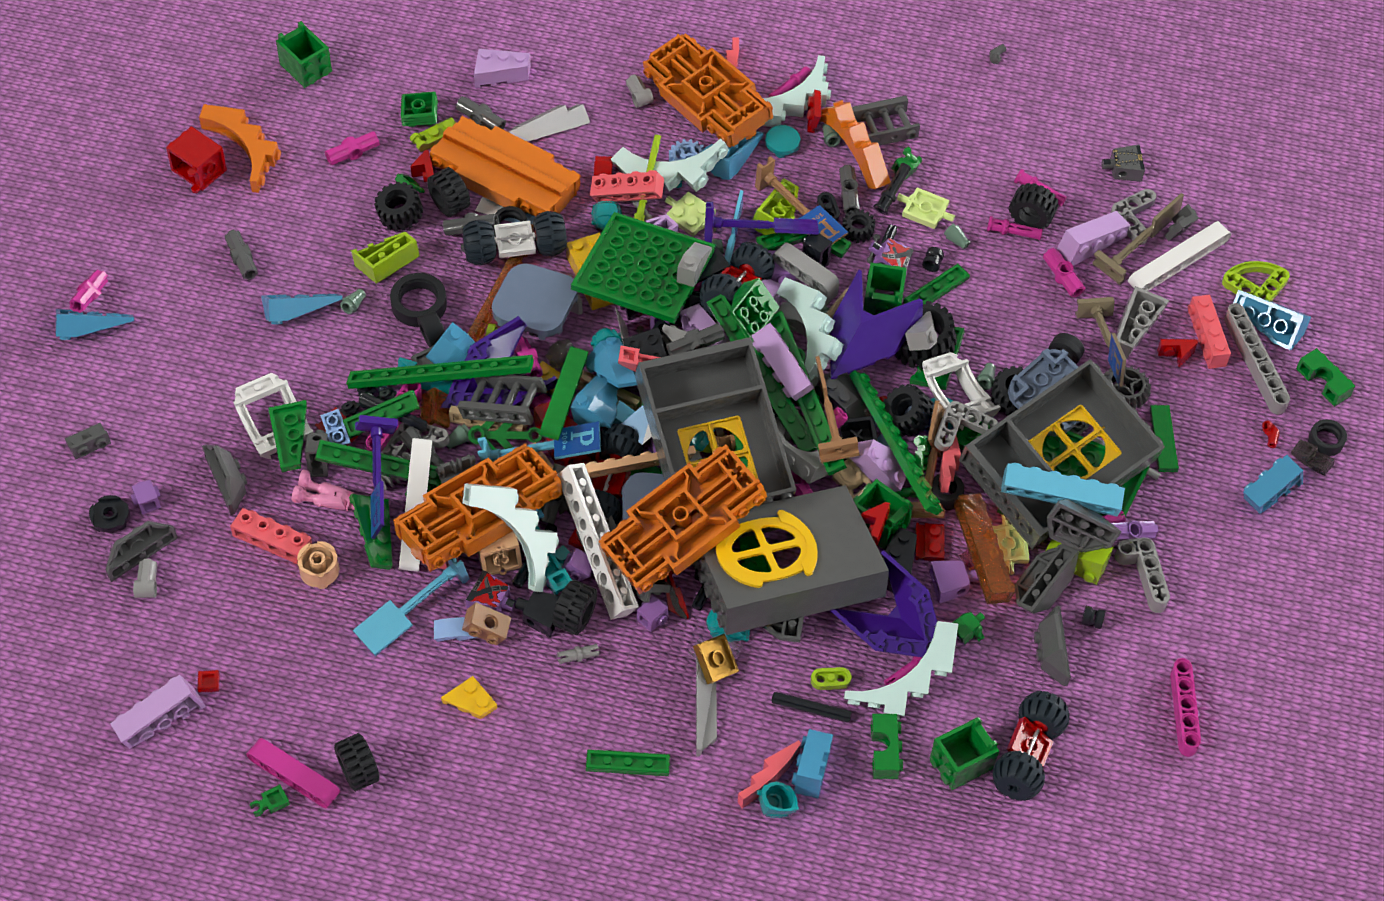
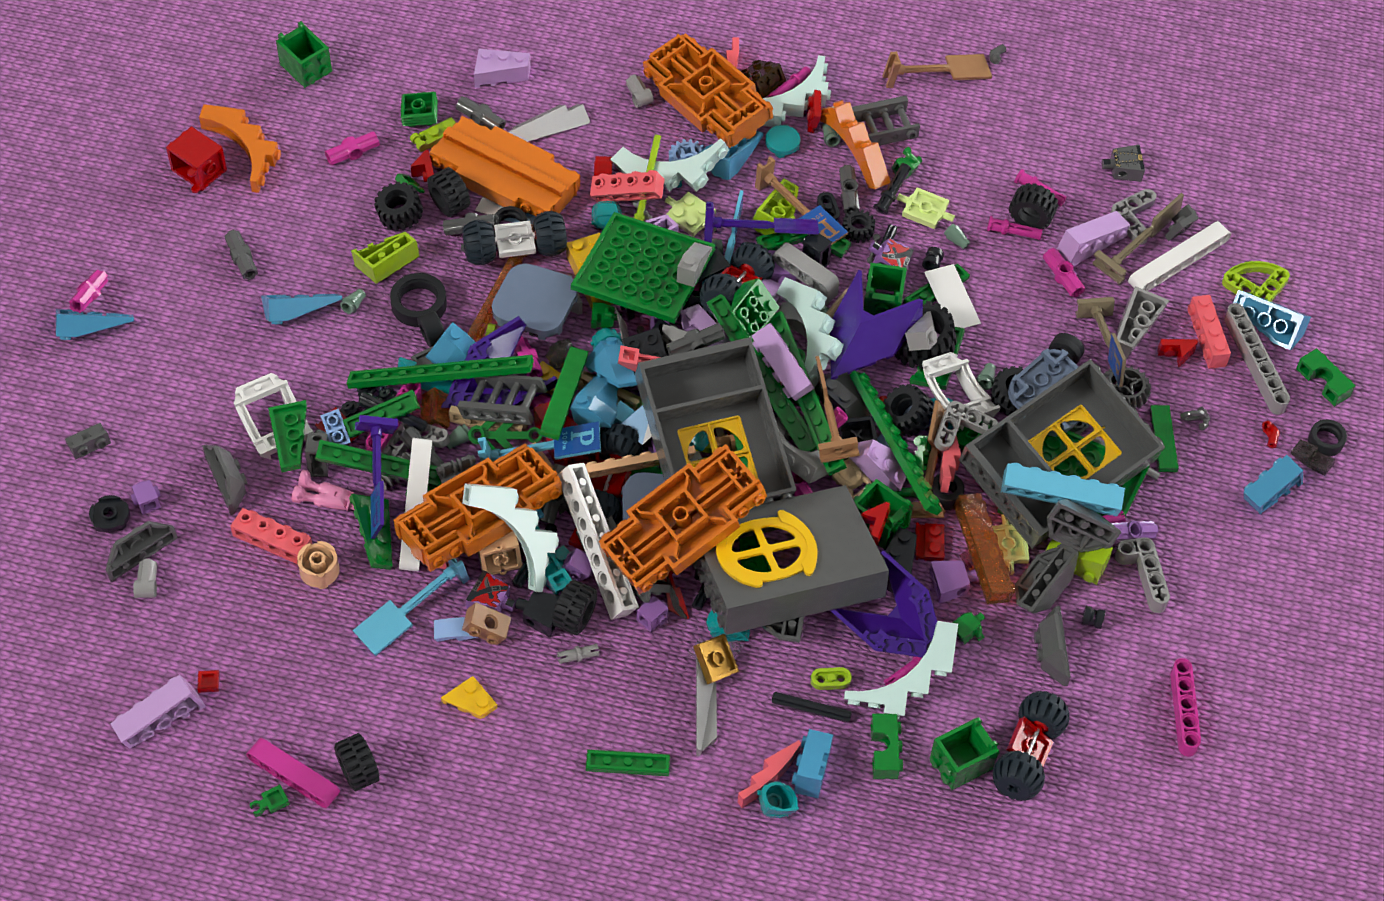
(603, 315): none -> green piece
(765, 75): none -> dark brown bracket
(952, 295): none -> white sticker
(960, 66): none -> medium nougat piece
(1200, 414): none -> dark grey piece

